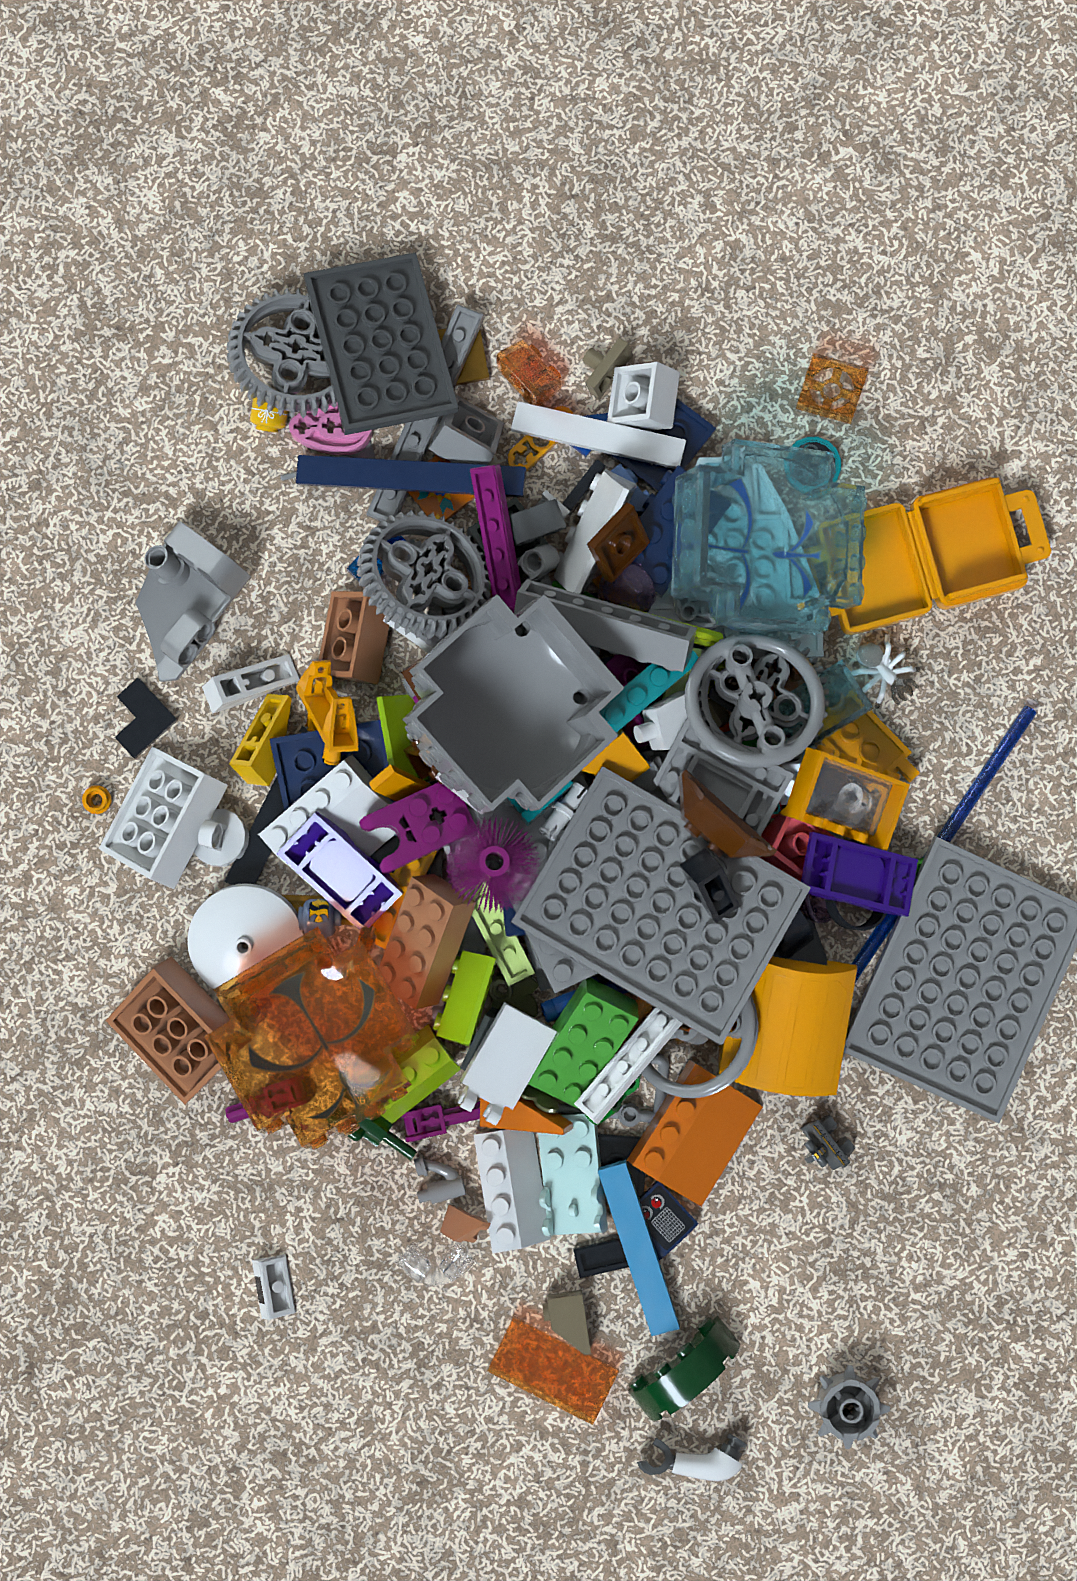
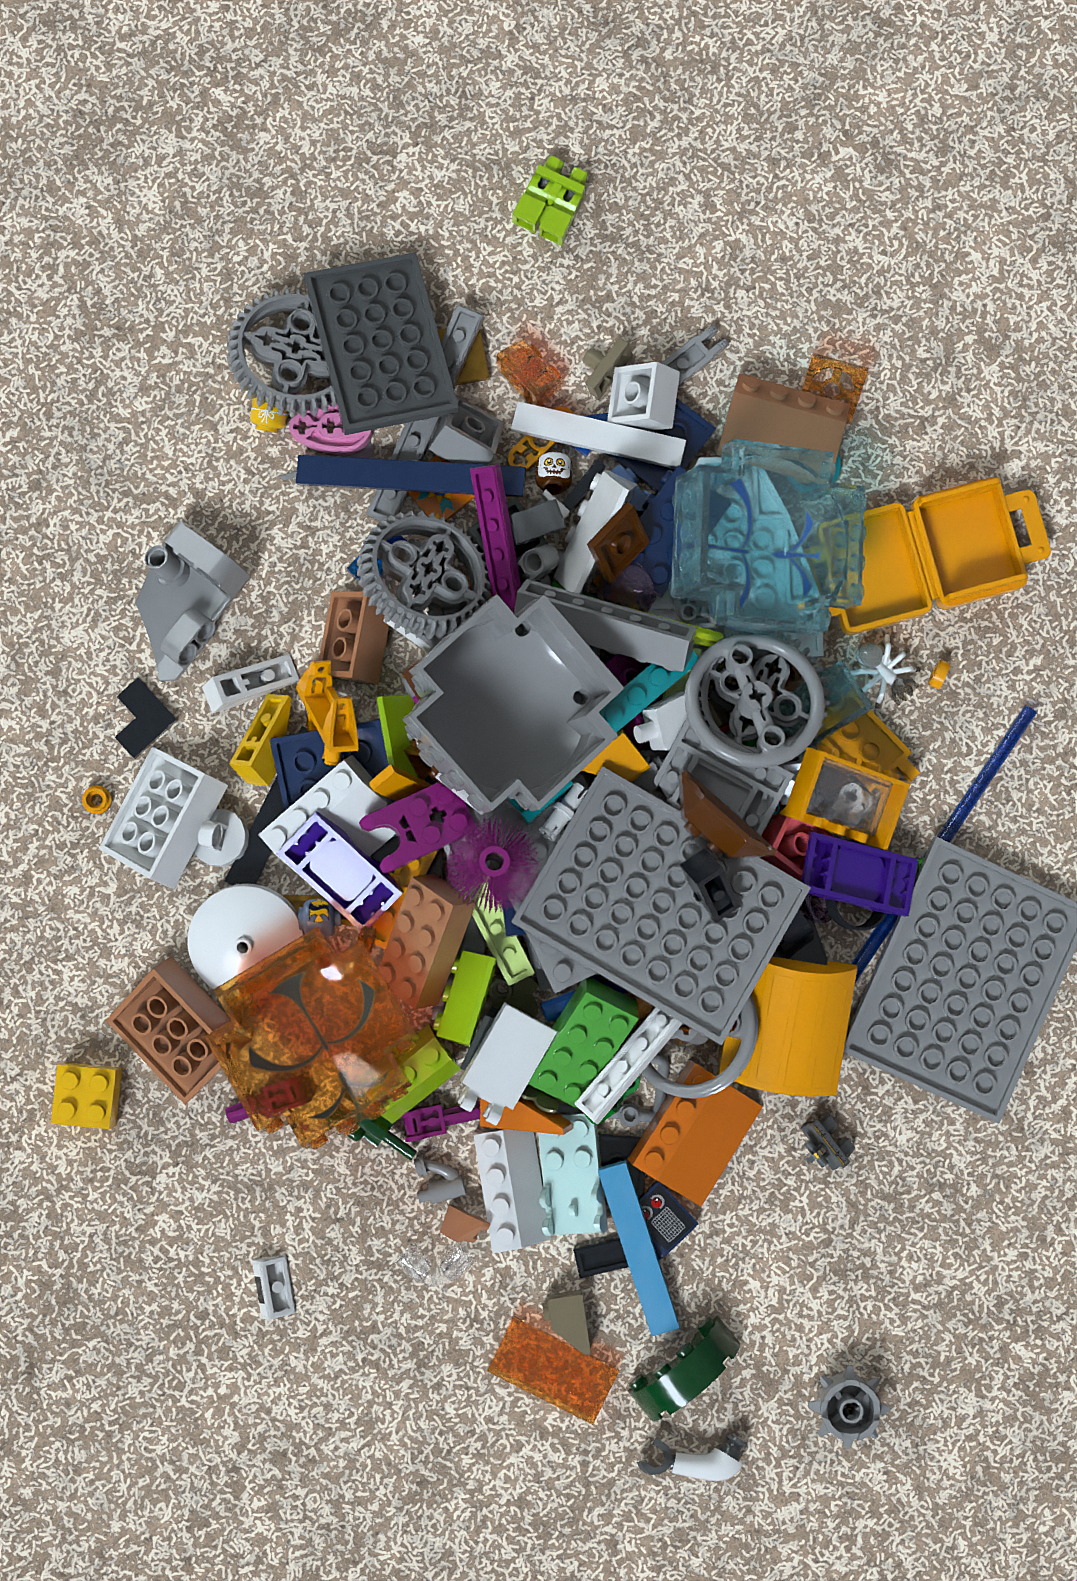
(86, 1095): none -> yellow brick
(551, 201): none -> lime hips
(554, 472): none -> head
(694, 355): none -> light grey hinge
(783, 417): none -> nougat slope
(939, 674): none -> light orange tile

